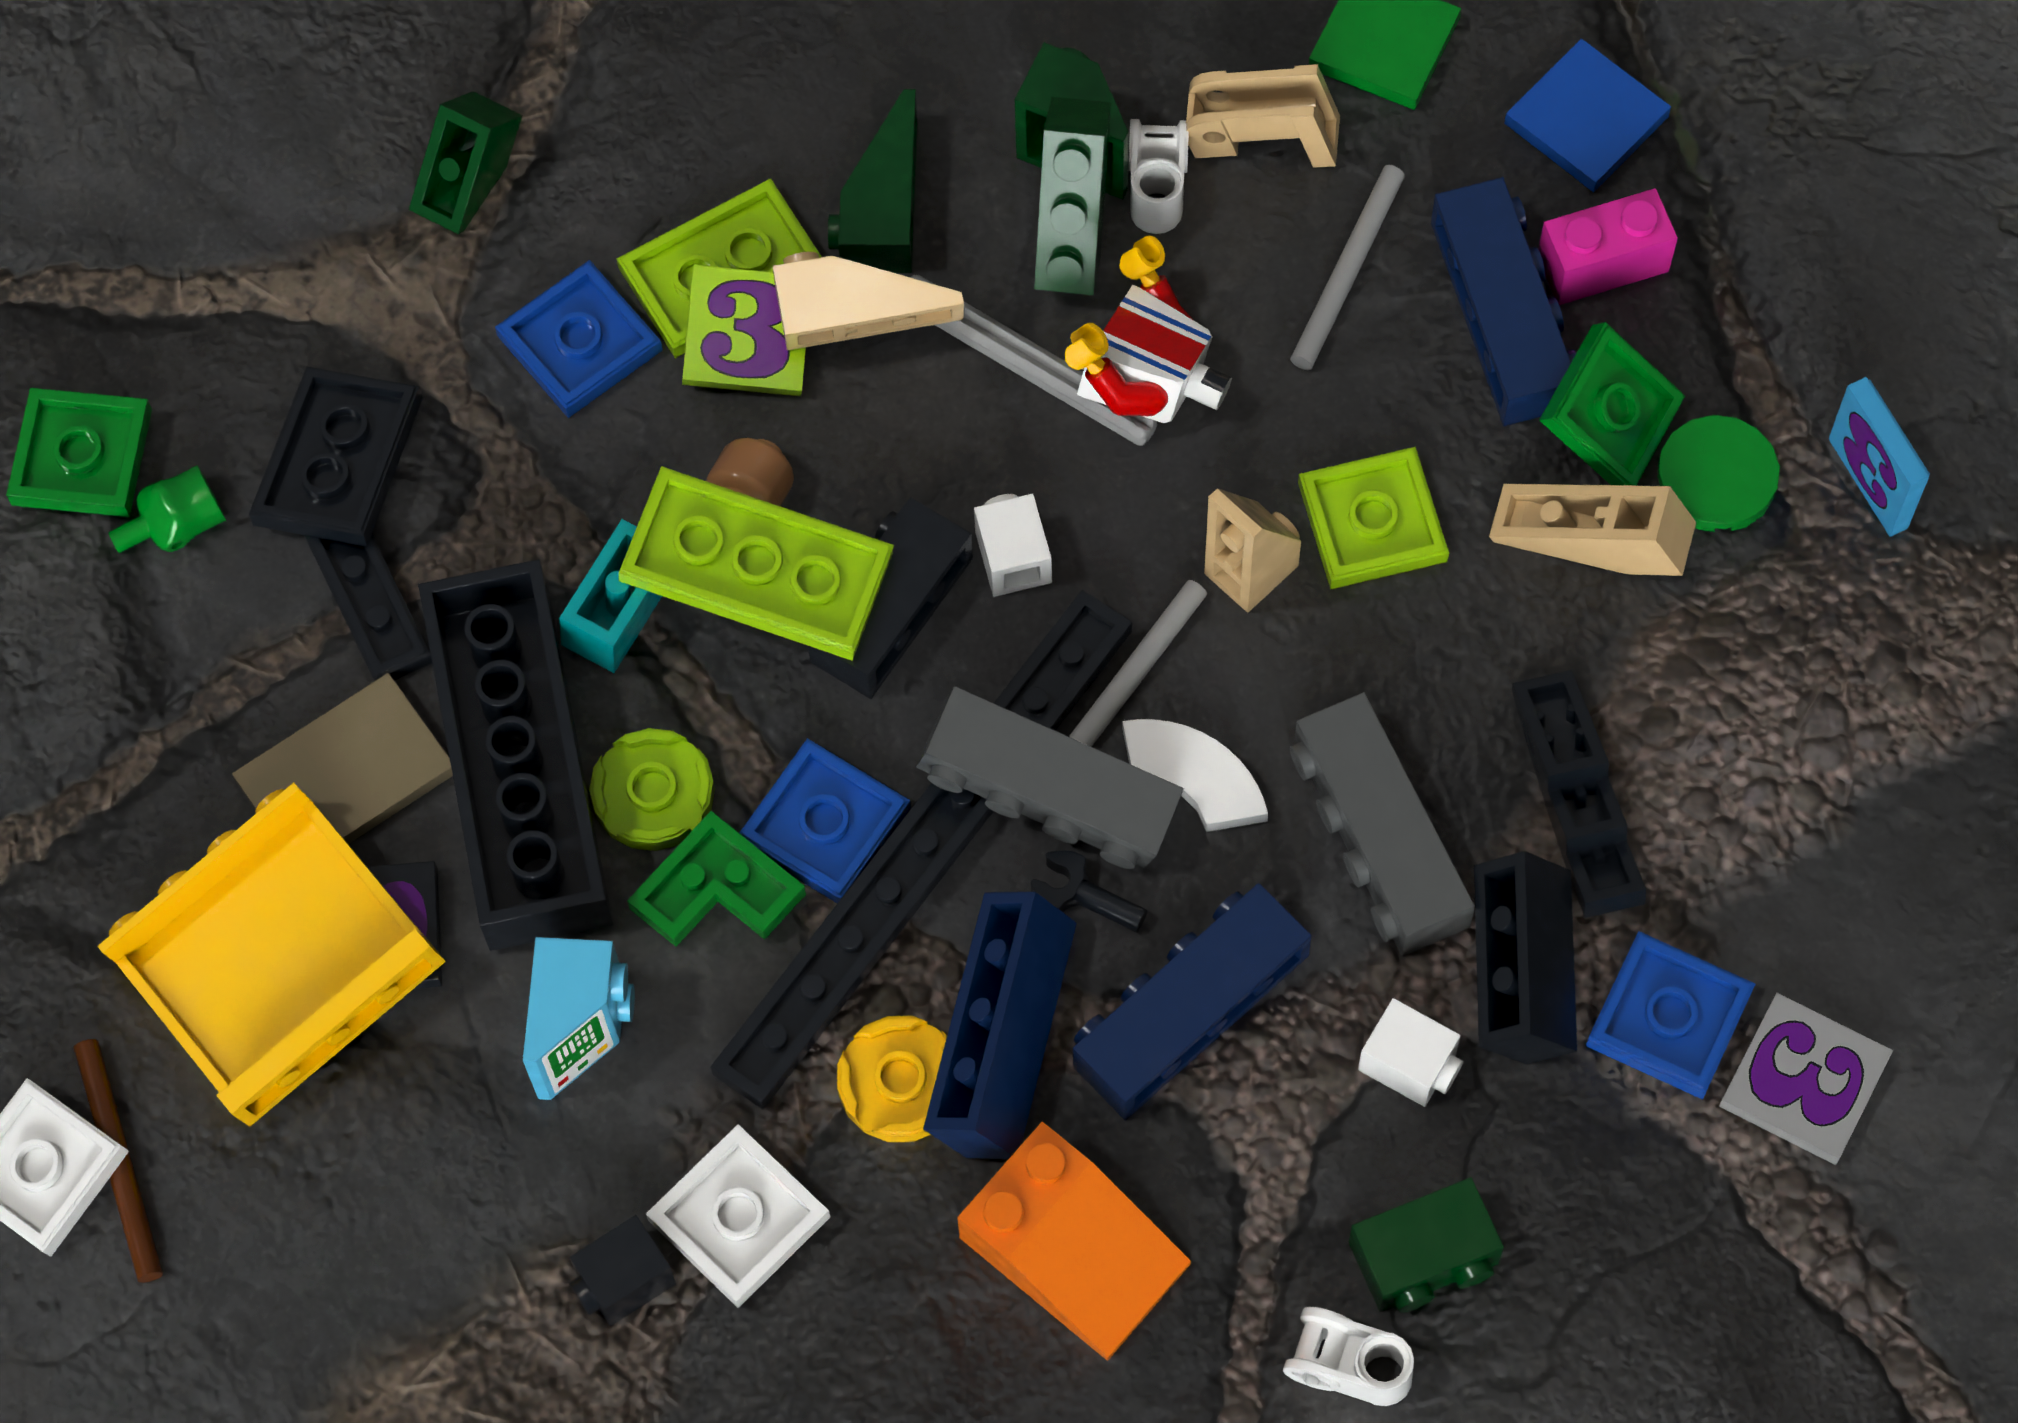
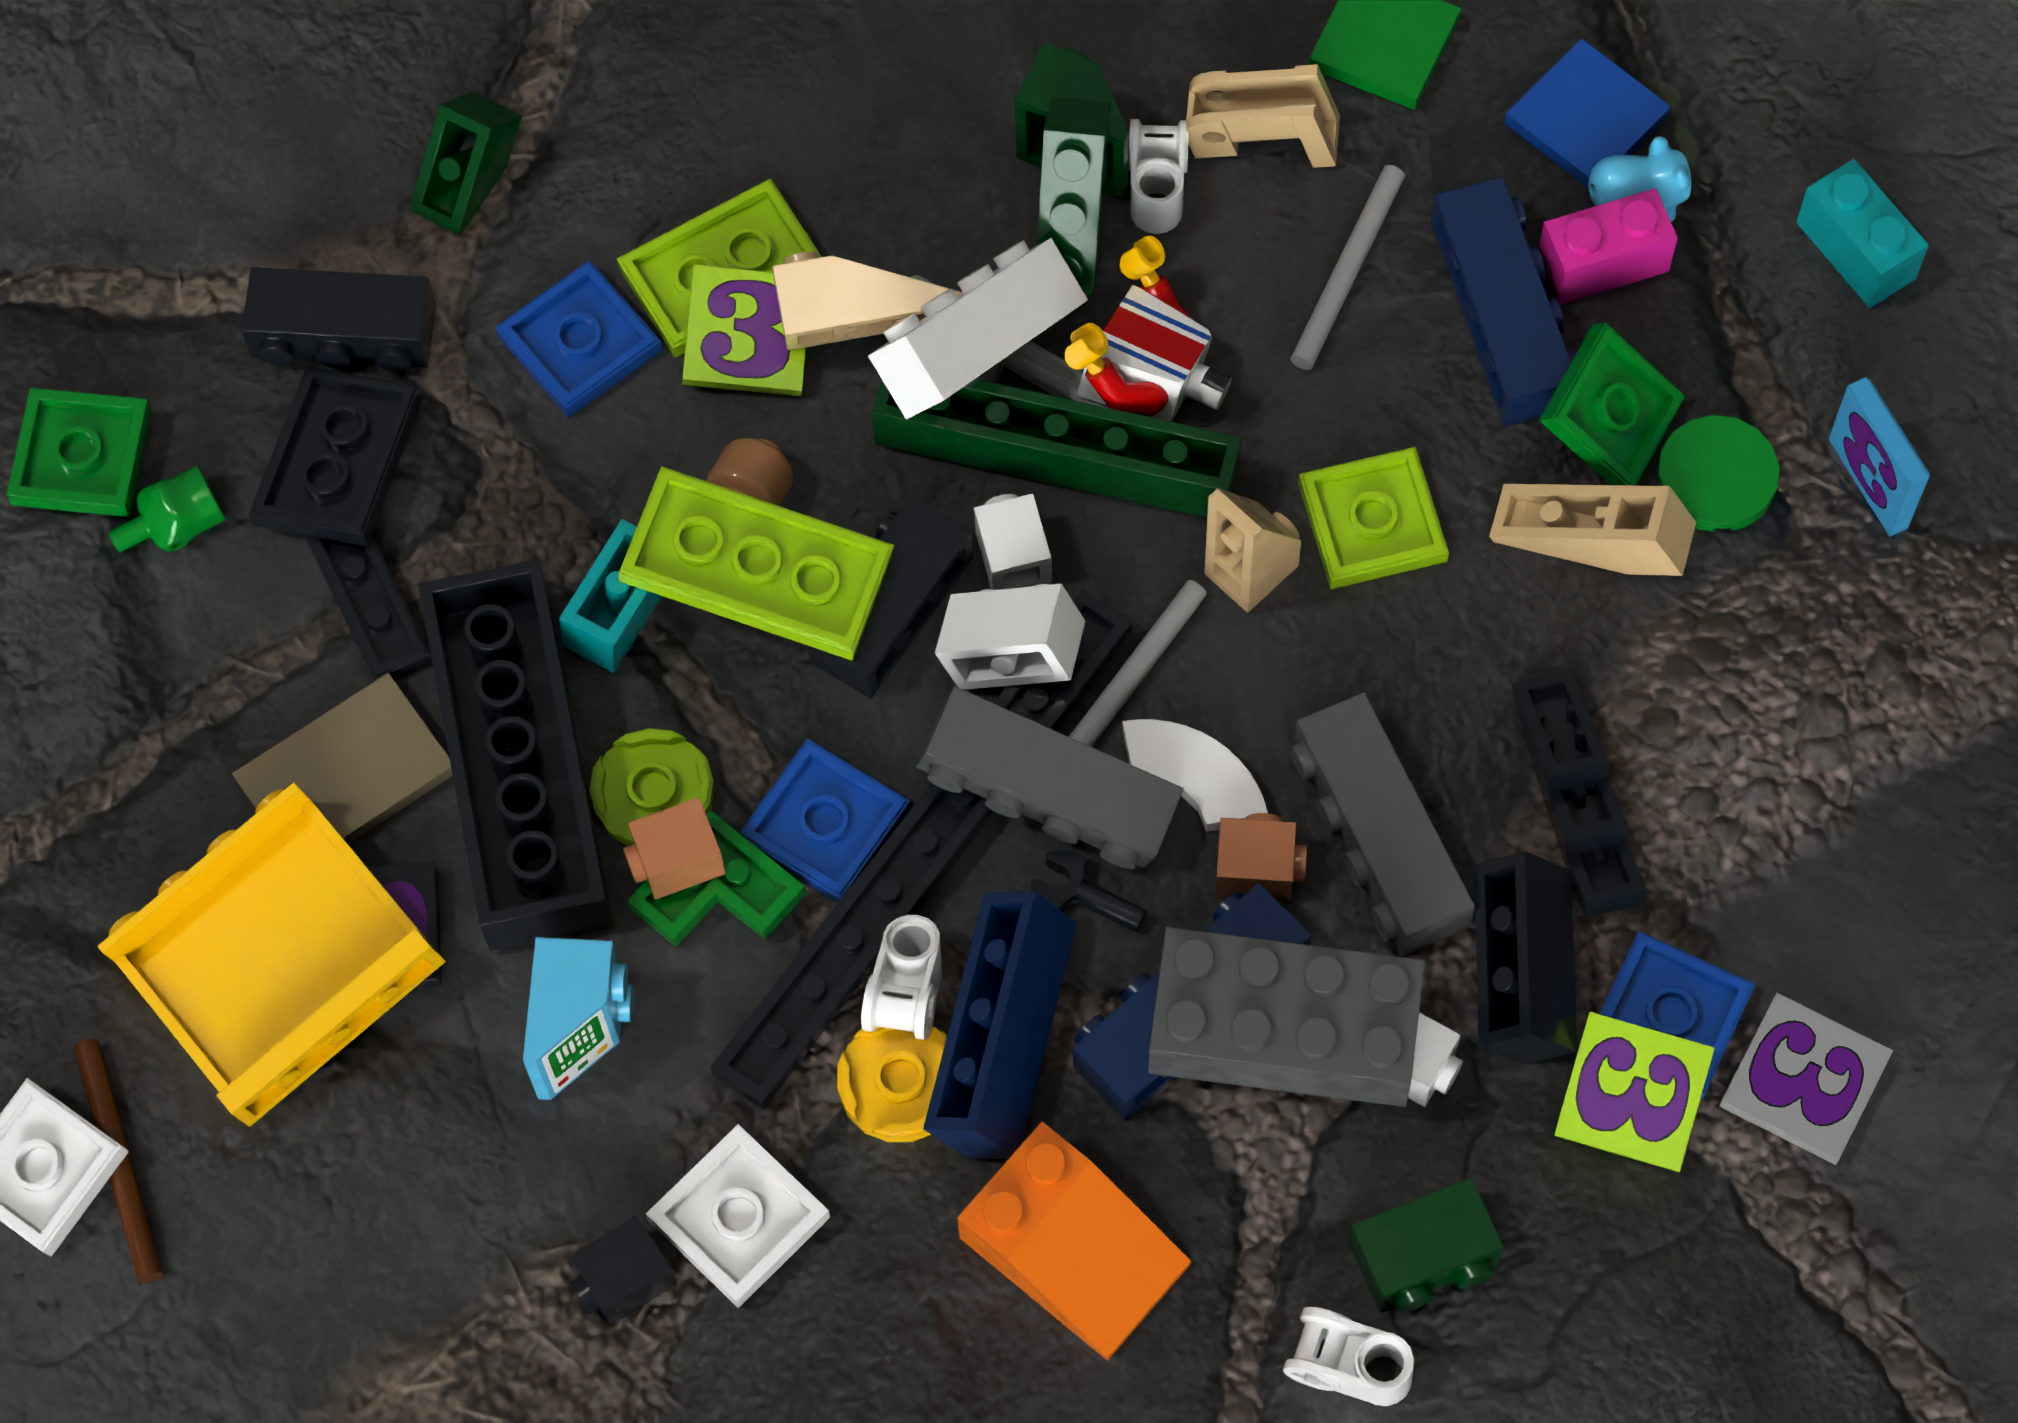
(339, 318): none -> black brick
(674, 849): none -> nougat brick
(880, 196): dark green slope -> none
(905, 987): none -> white piece
(976, 328): none -> white brick
(1010, 636): none -> white brick
(1067, 444): none -> dark green brick
(1259, 852): none -> nougat brick
(1286, 1016): none -> dark grey brick
(1632, 174): none -> medium azure animal
(1634, 1092): none -> tile
(1862, 233): none -> teal brick

